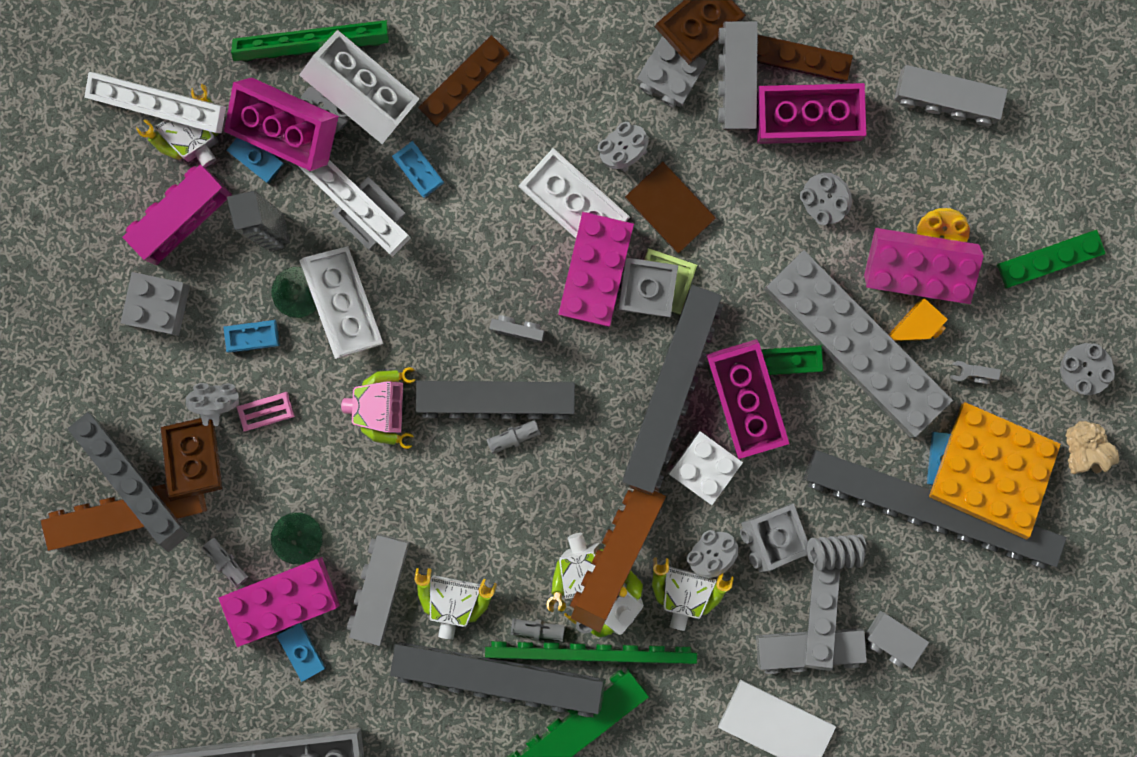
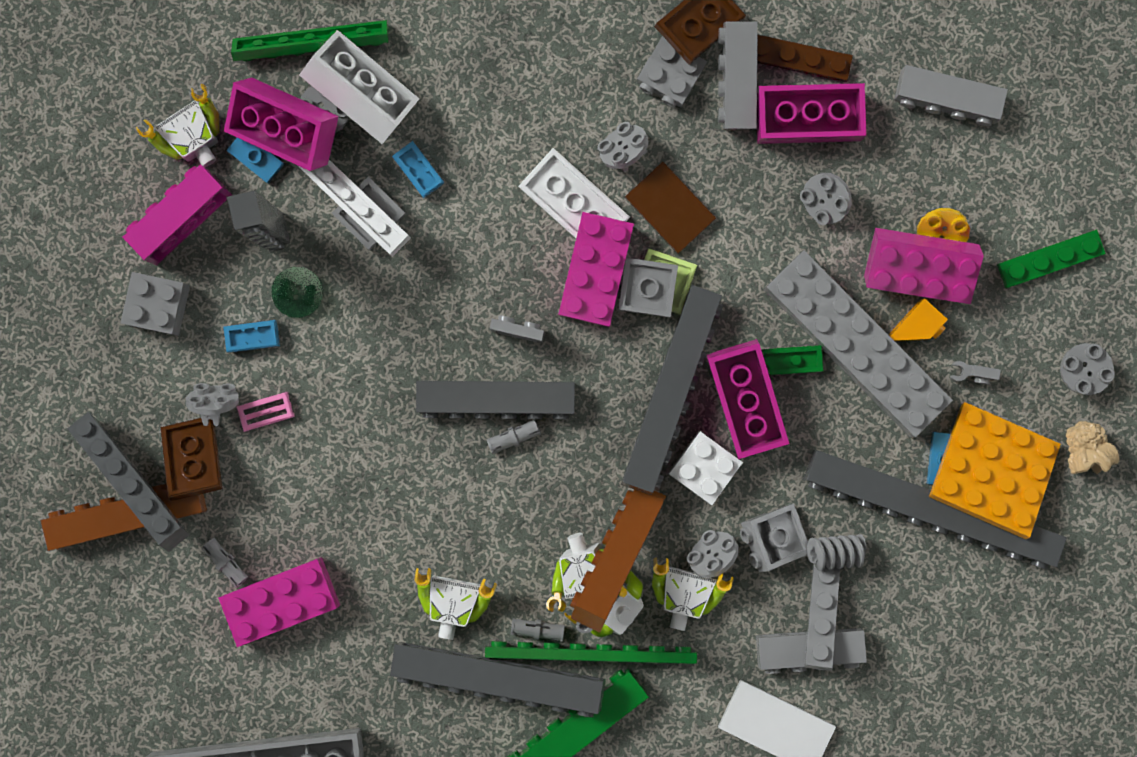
(155, 102): white plate -> none
(287, 530): clear green plate -> none
(301, 652): dark azure plate -> none
(341, 302): white tile -> none
(378, 406): torso -> none
(379, 589): light grey brick -> none
(464, 81): reddish brown plate -> none
(896, 640): light grey brick -> none

